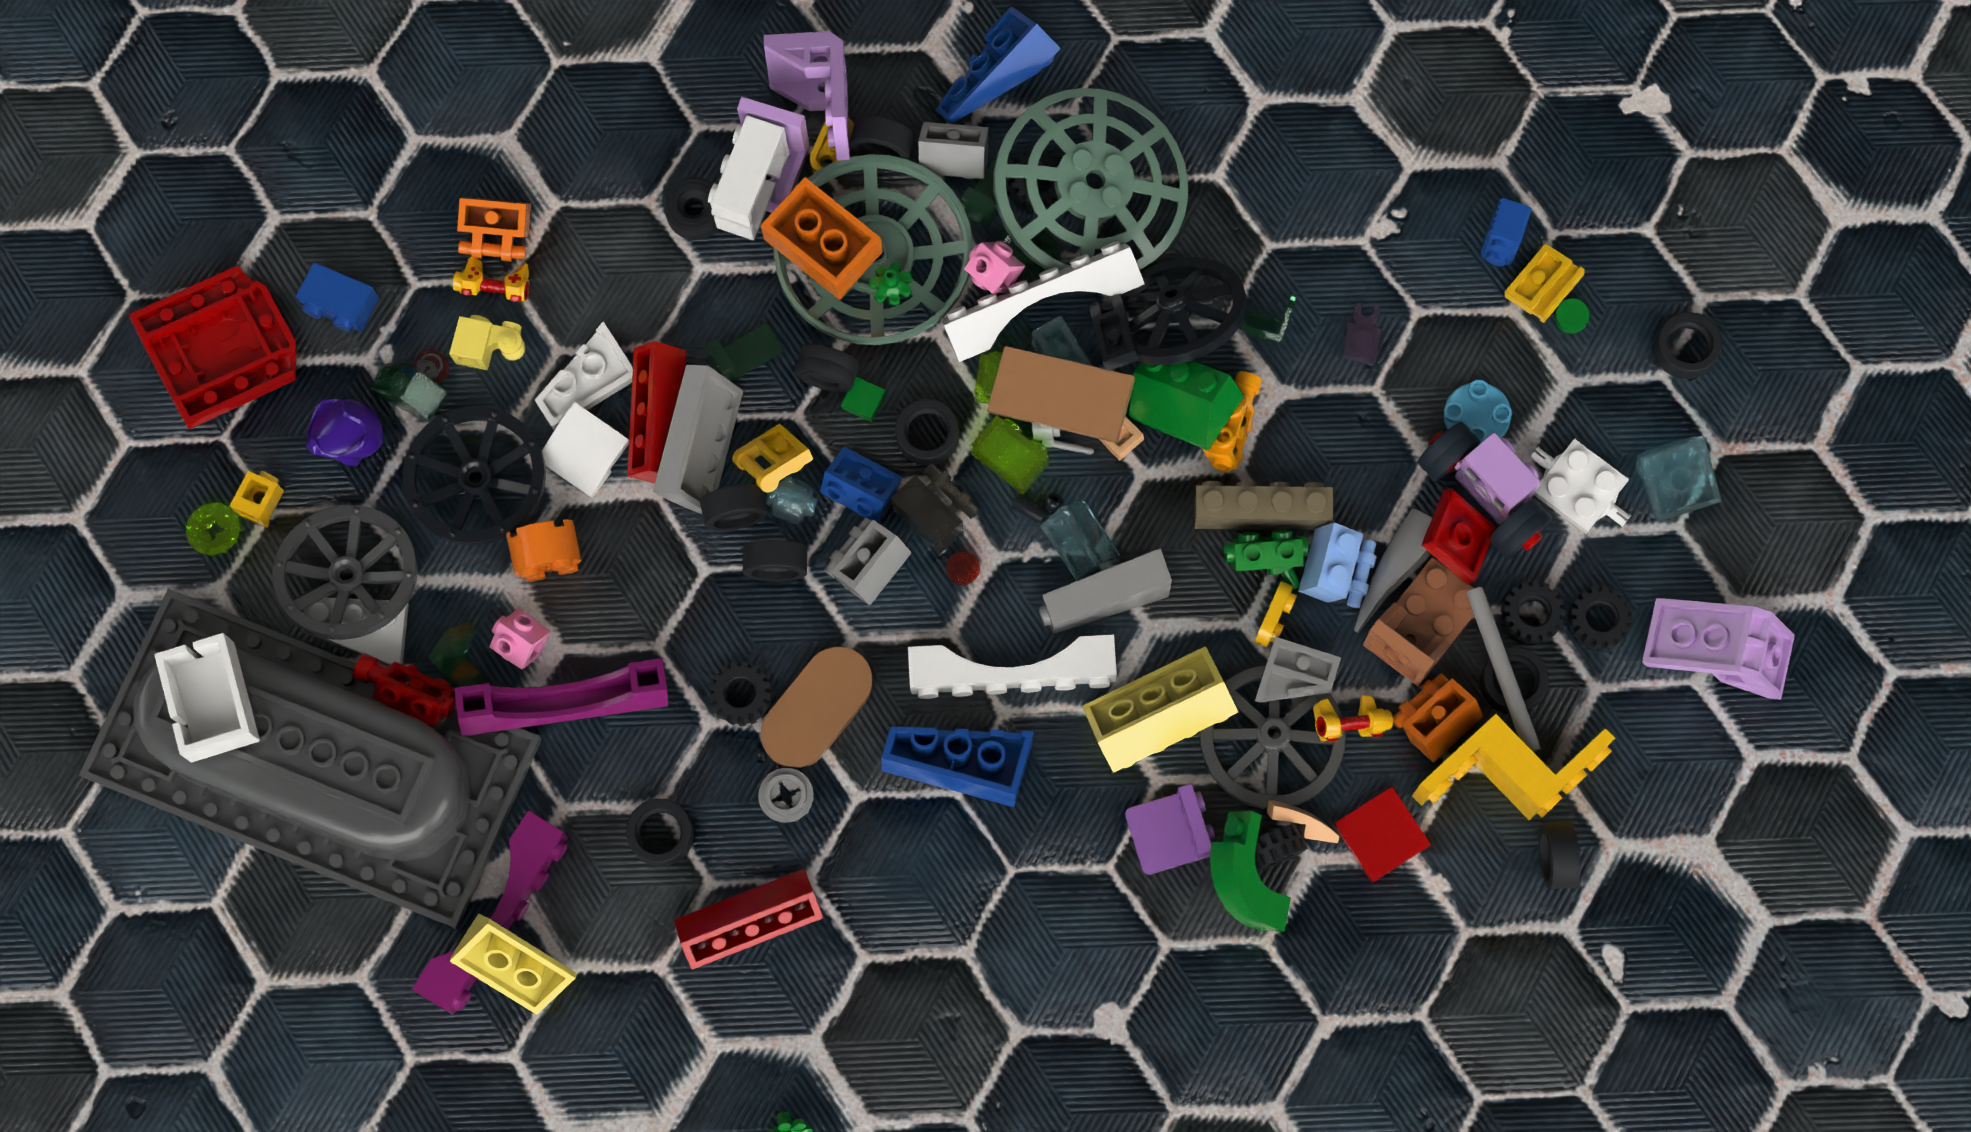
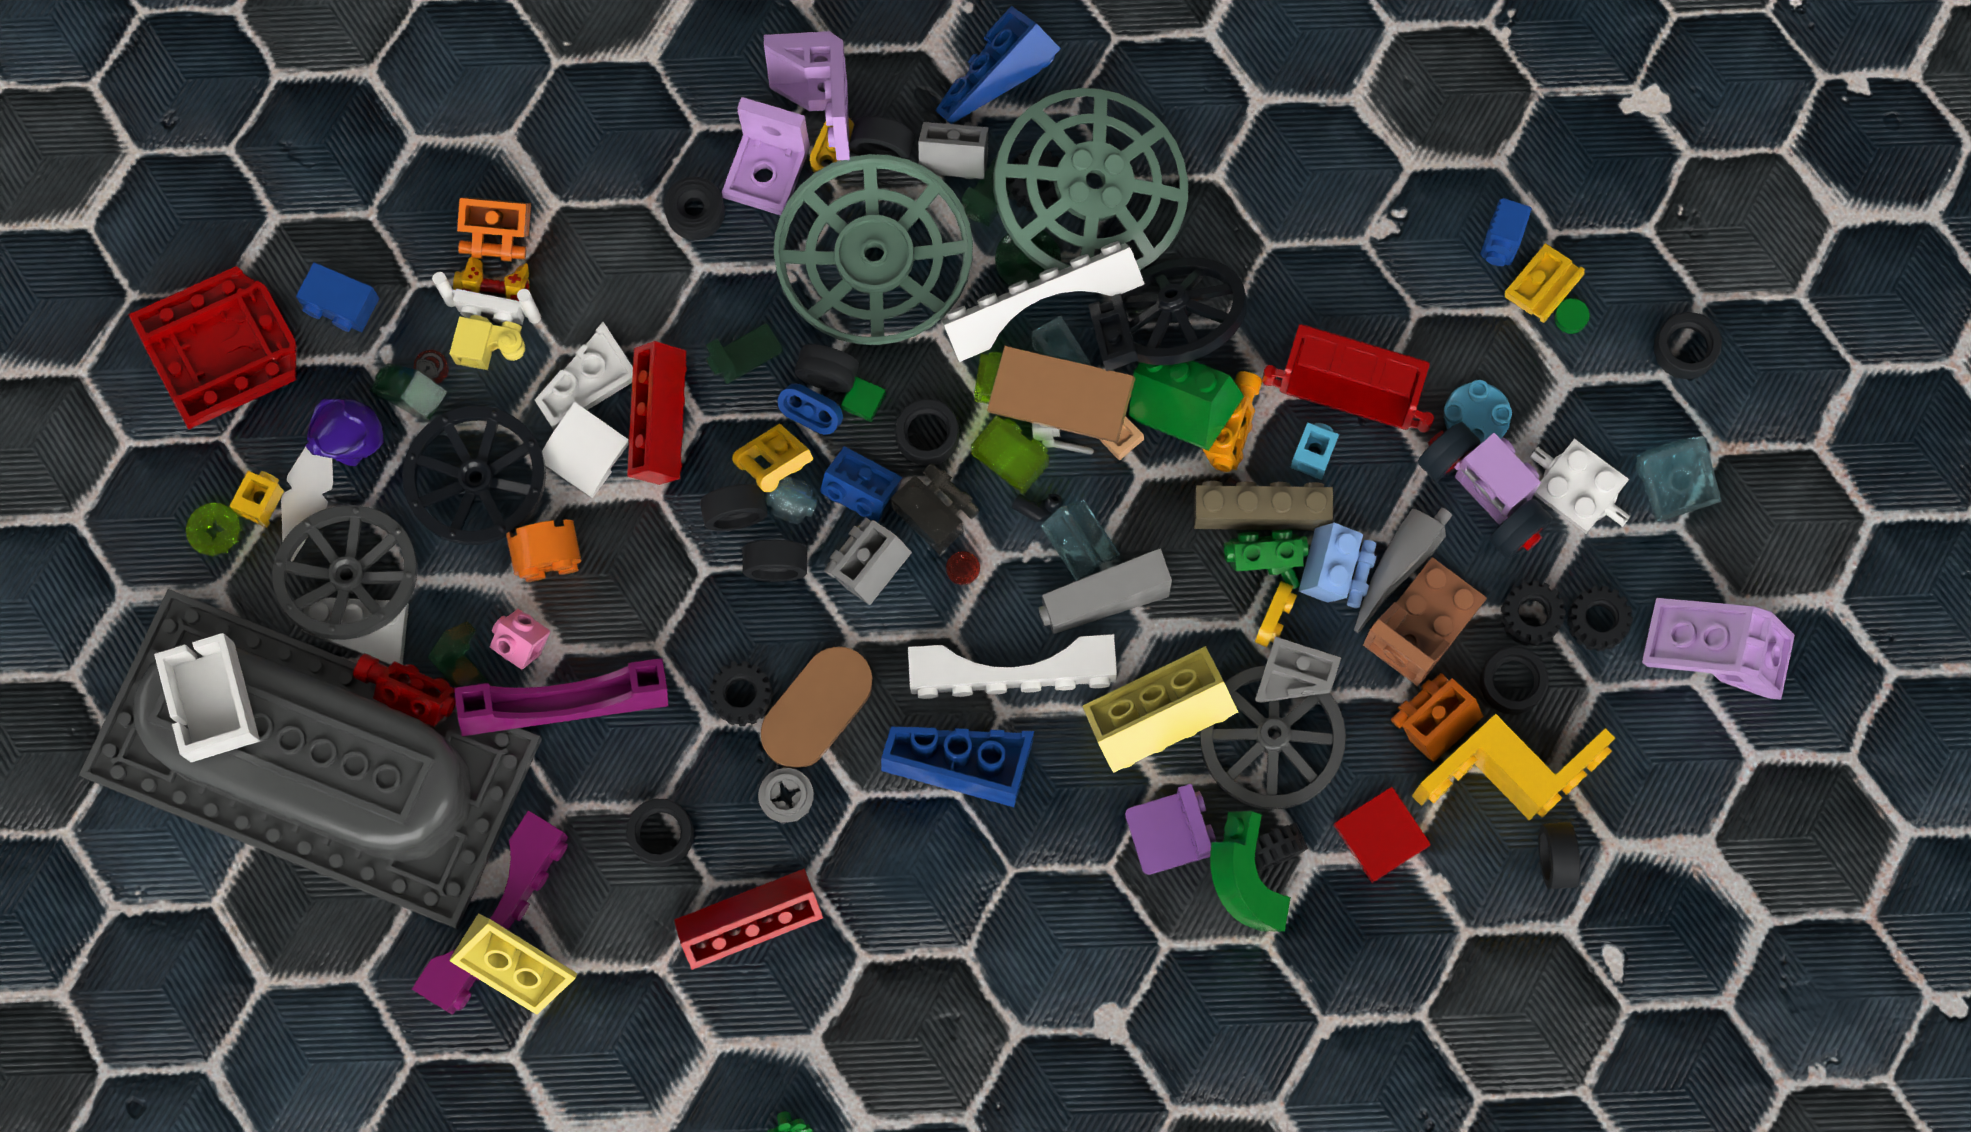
(309, 480): none -> white sticker
(488, 306): none -> white plate
(698, 437): light grey slope -> none
(743, 191): white piece -> none
(811, 410): none -> blue plate
(822, 238): orange brick -> none
(891, 283): green plant -> none
(993, 266): bright pink brick -> none
(1266, 327): clear green bracket -> none
(1309, 825): light nougat slope -> none
(1311, 463): none -> medium azure brick
(1353, 378): none -> red container
(1362, 339): clear purple plate -> none
(1369, 722): yellow piece -> none
(1458, 536): red tile -> none
(1502, 668): light grey piece -> none

